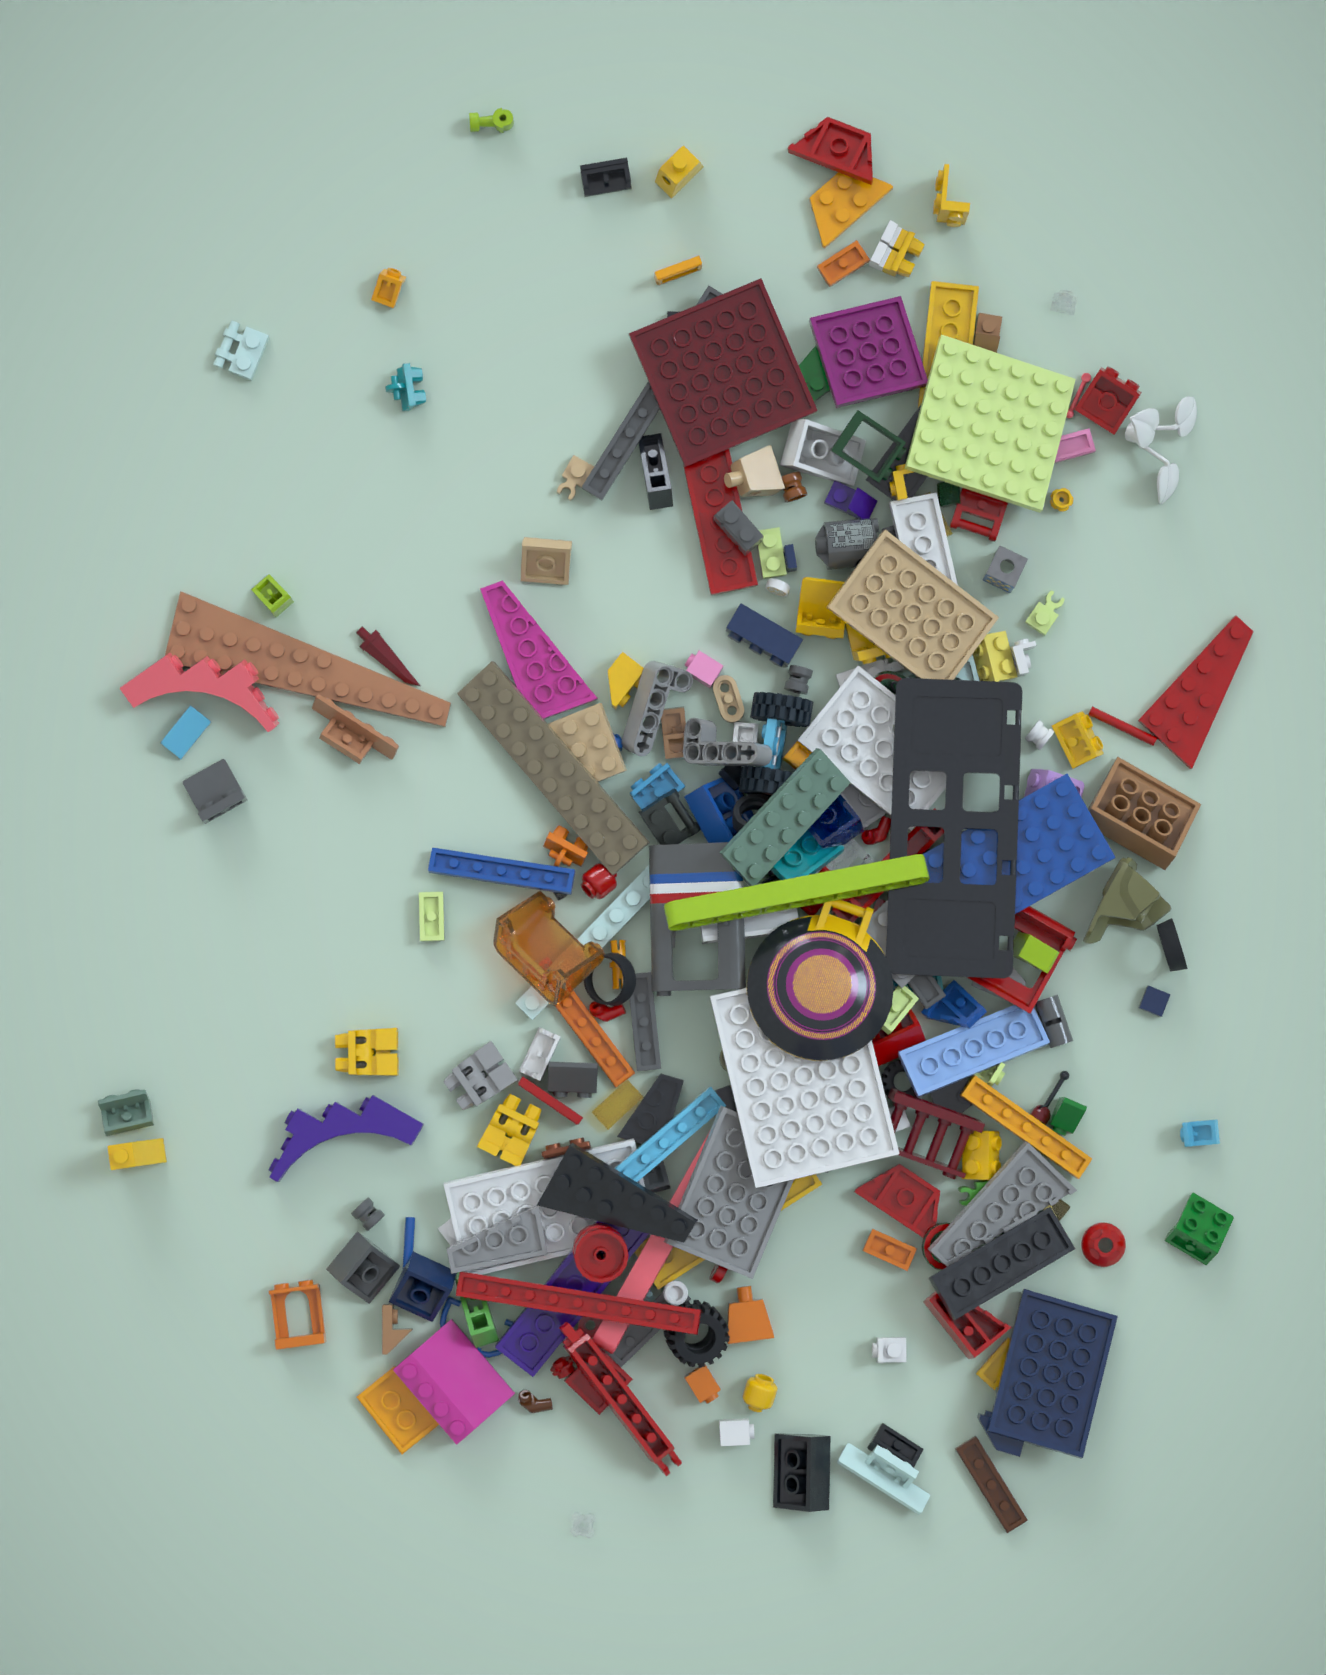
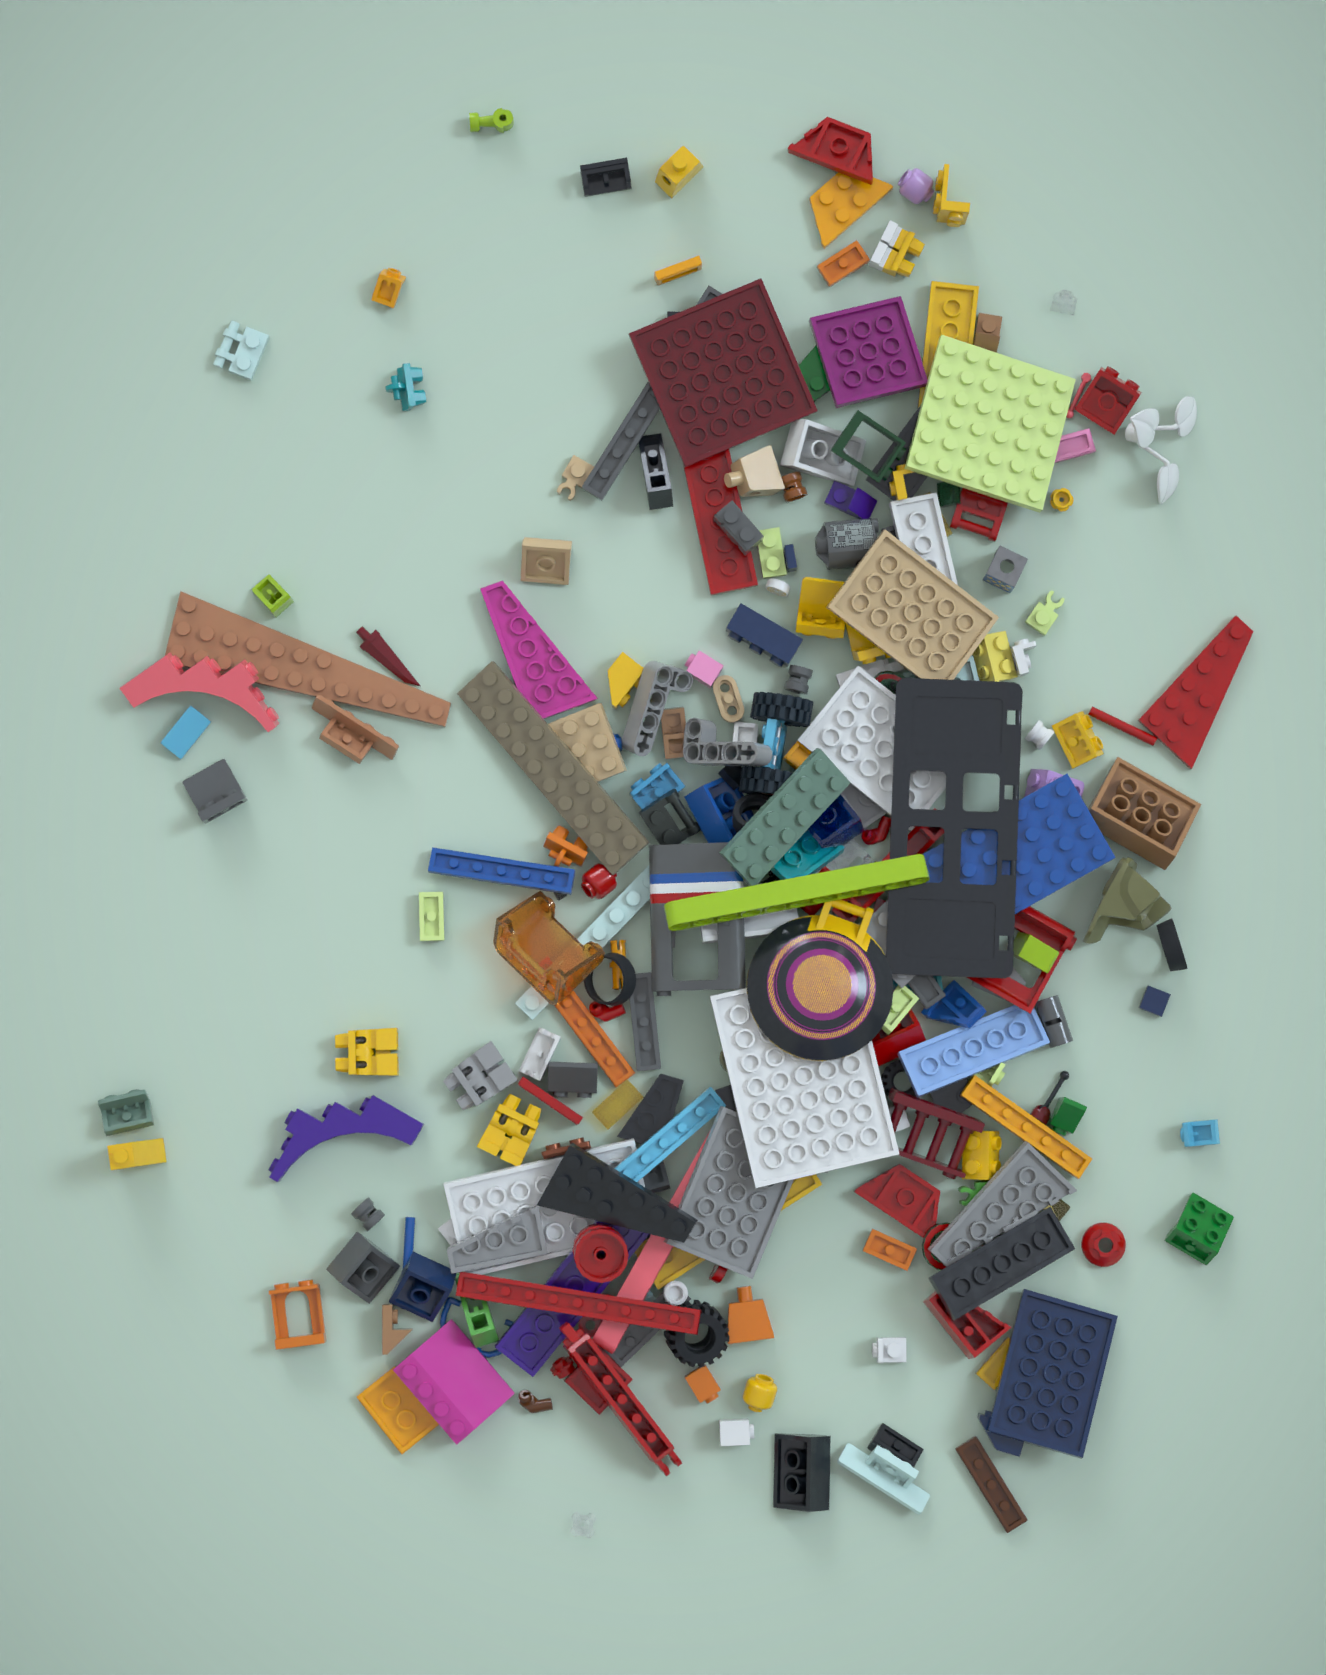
(916, 186): none -> lavender head

